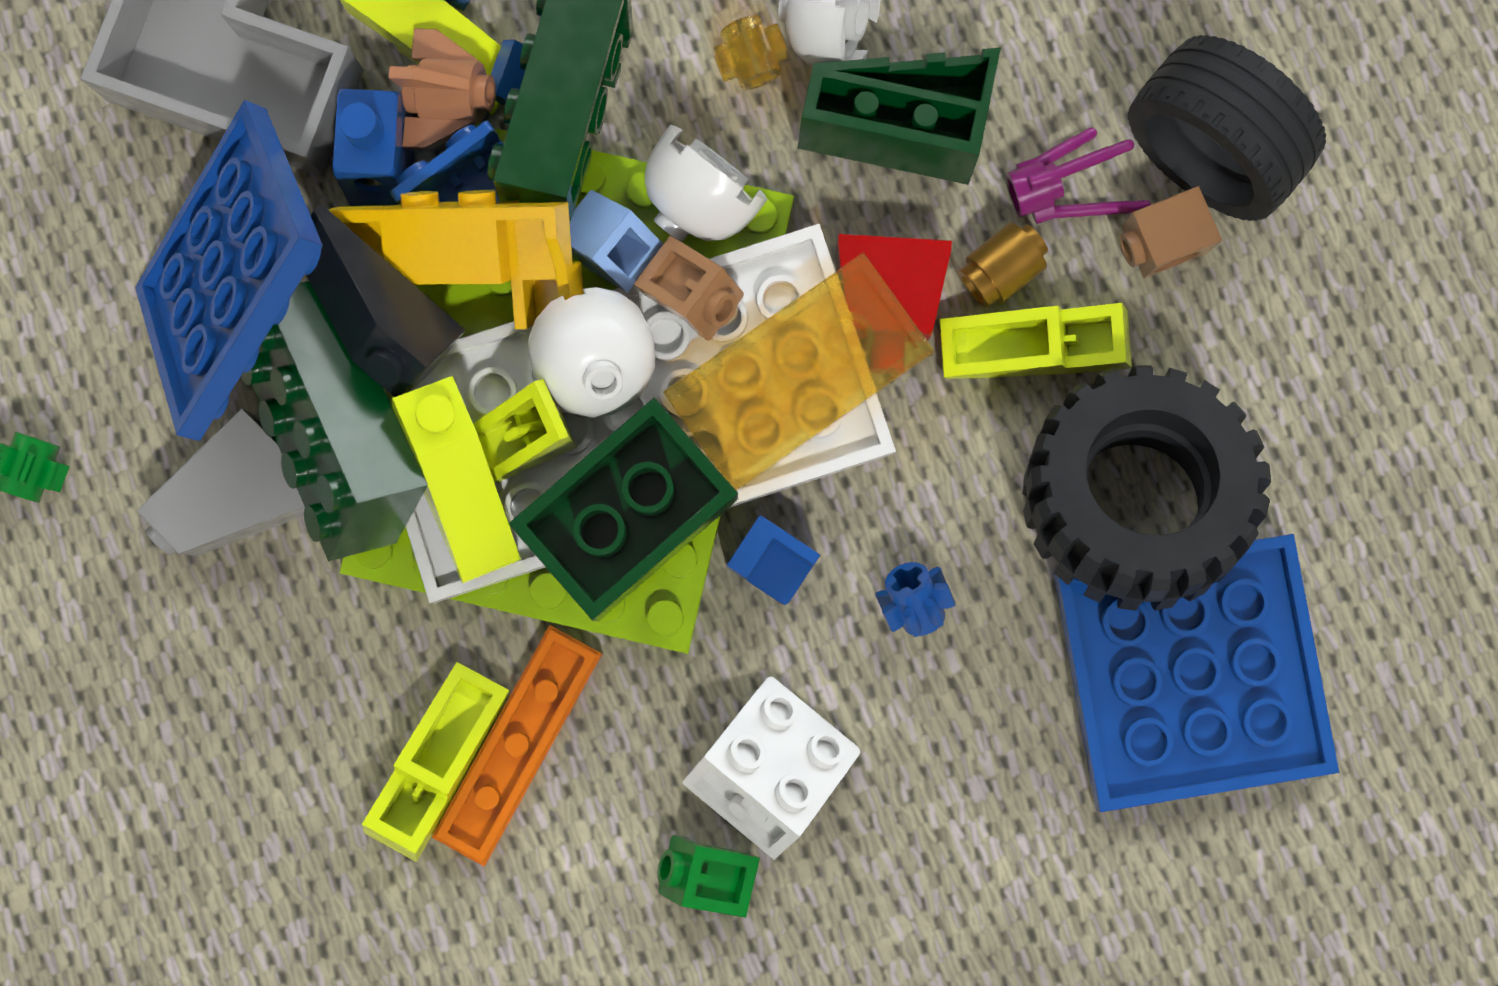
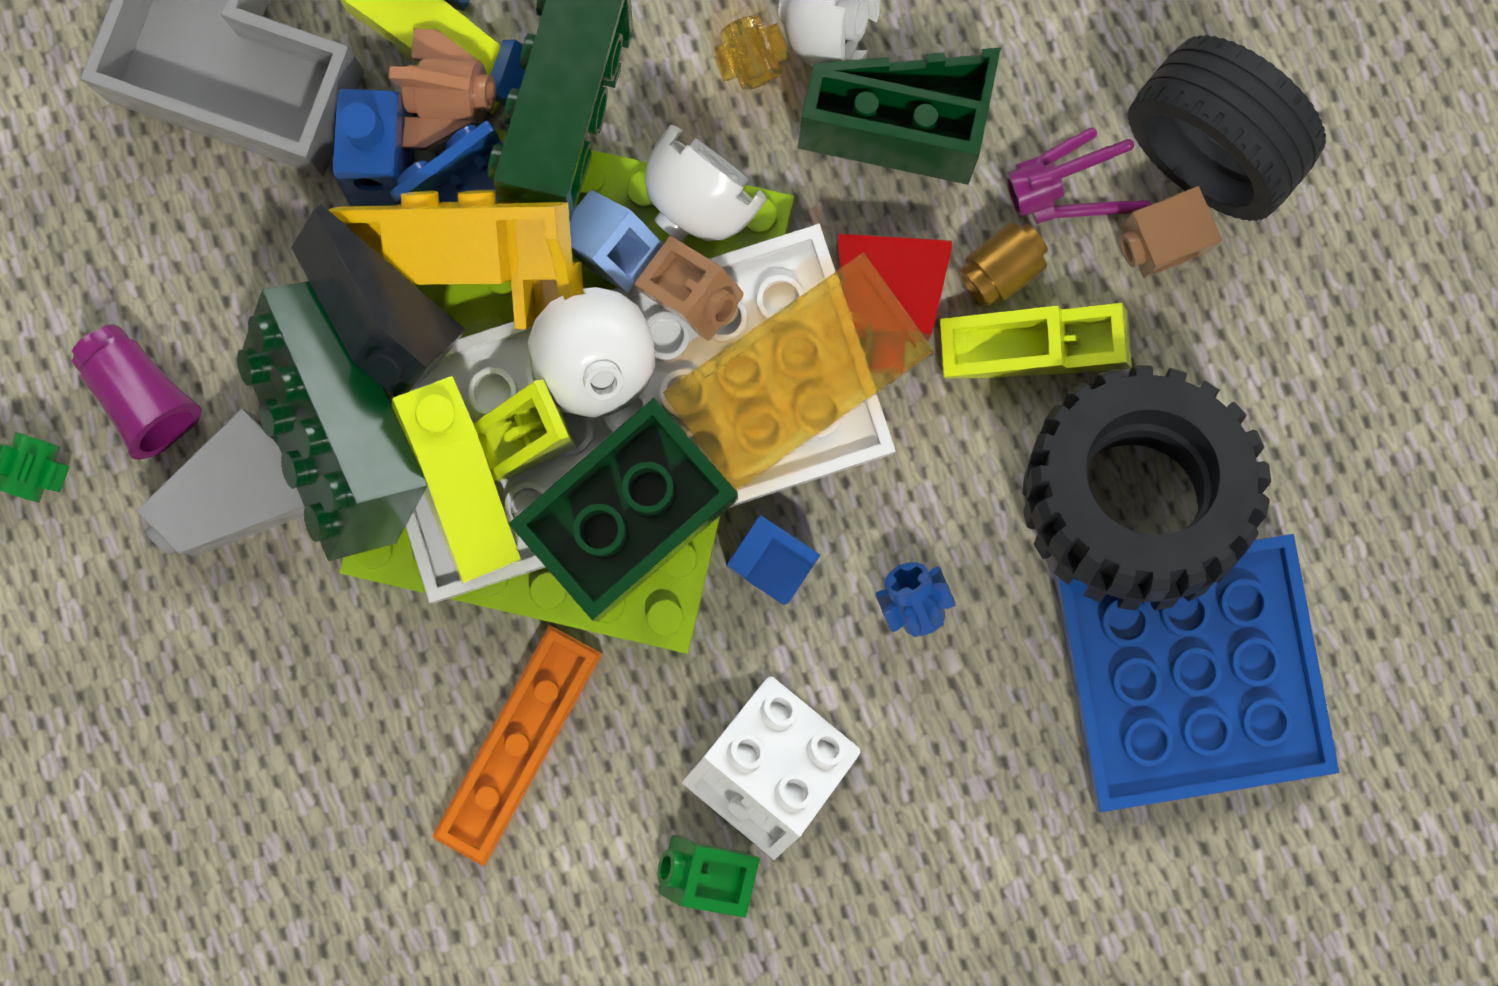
(134, 392): none -> magenta plant
(226, 270): blue plate -> none
(435, 762): neon yellow slope -> none

